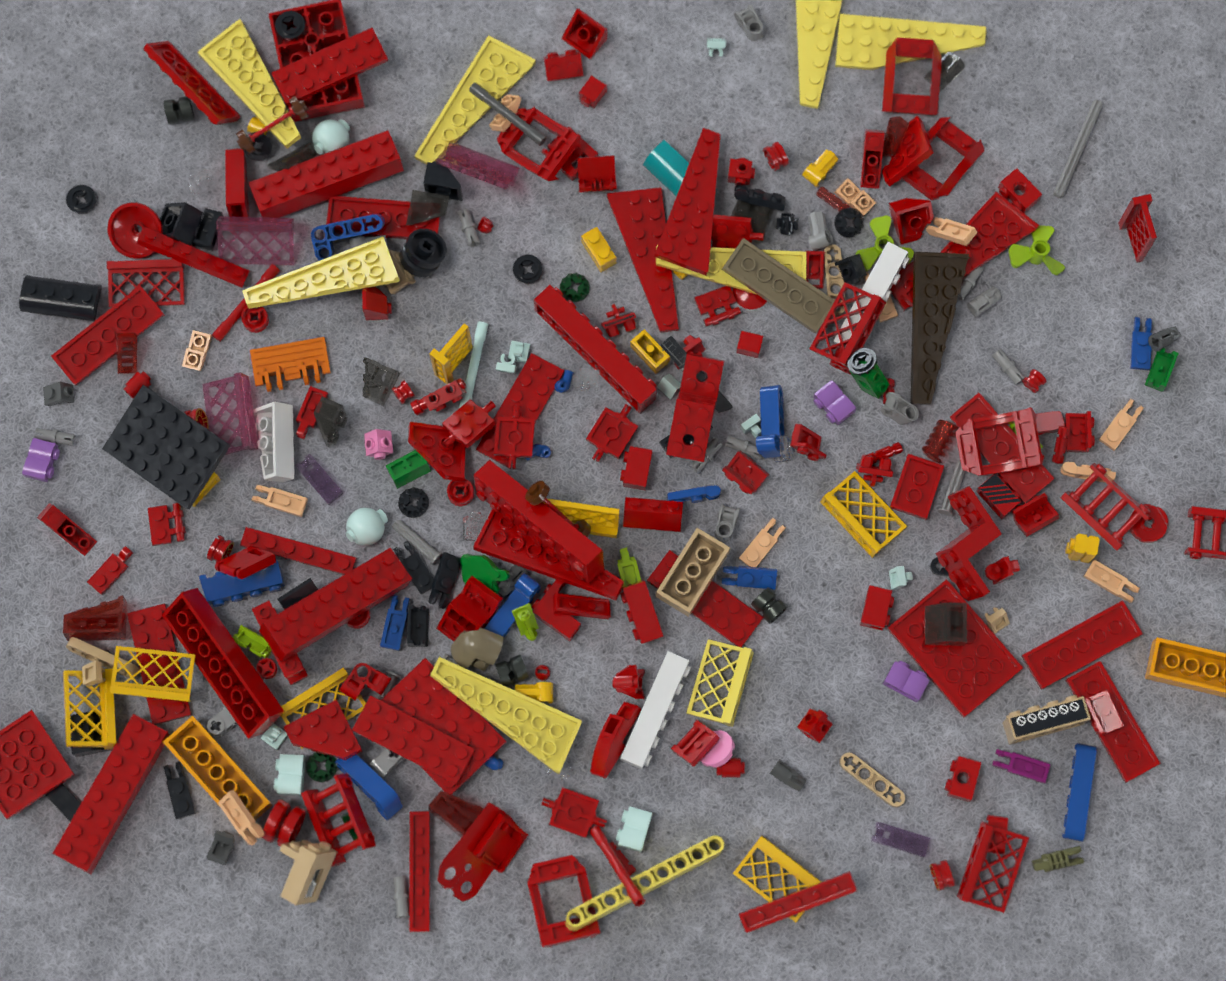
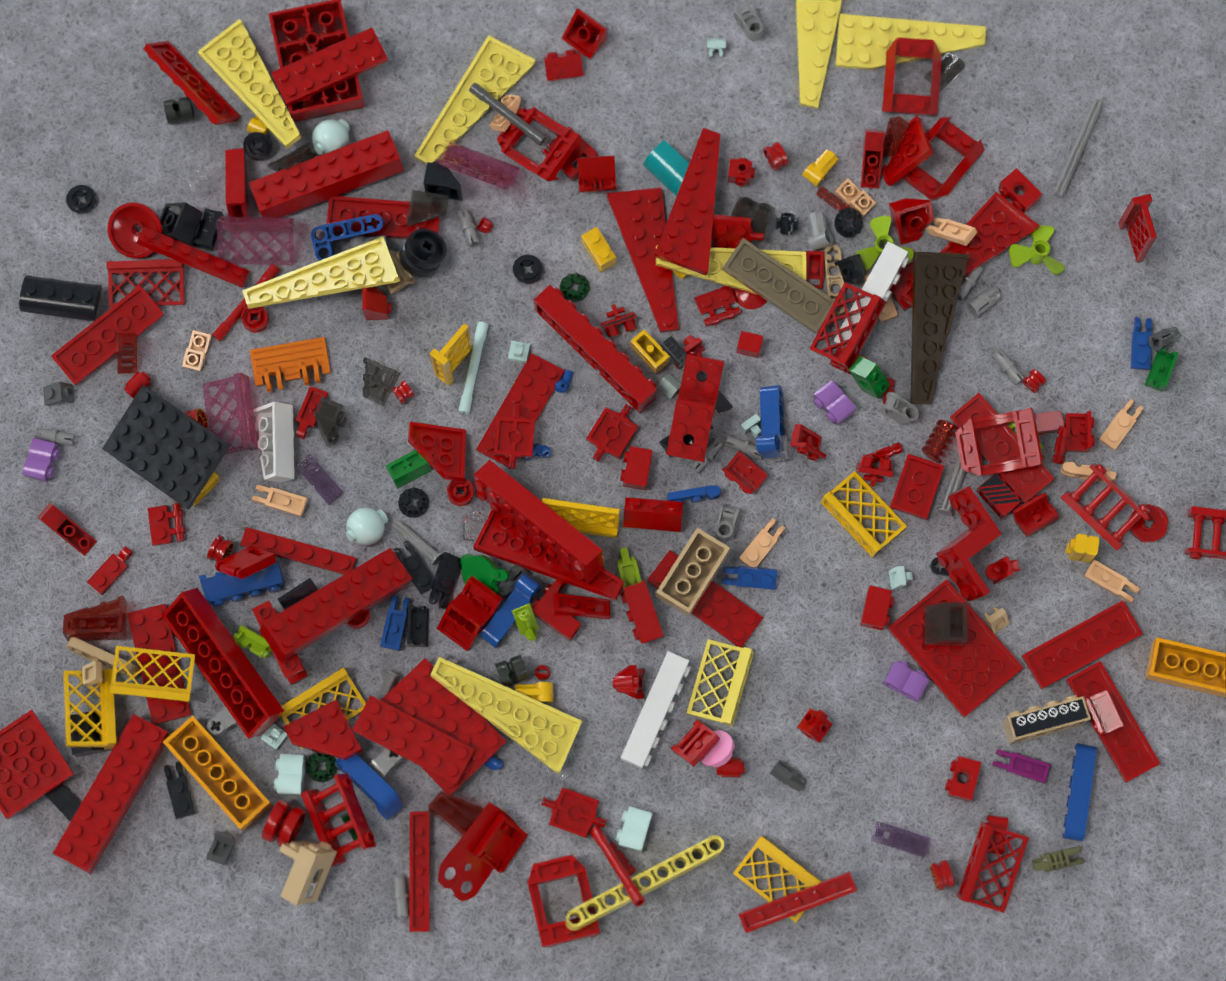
(241, 818): light nougat hinge -> none
(245, 141): reddish brown axle -> none
(263, 667): red wheel -> none
(286, 18): black gear -> none
(374, 680): red piece -> none
(378, 443): bright pink brick -> none
(442, 395): red brick -> none
(468, 424): red plate -> none
(477, 648): dark tan brick -> none
(506, 366): light aqua tile -> none
(539, 492): reddish brown axle -> none
(592, 92): red brick -> none
(609, 744): red slope -> none
(759, 197): black hinge -> none
(767, 603): pearl dark grey wheel -> none
(862, 354): gear -> none
(870, 782): tan beam -> none

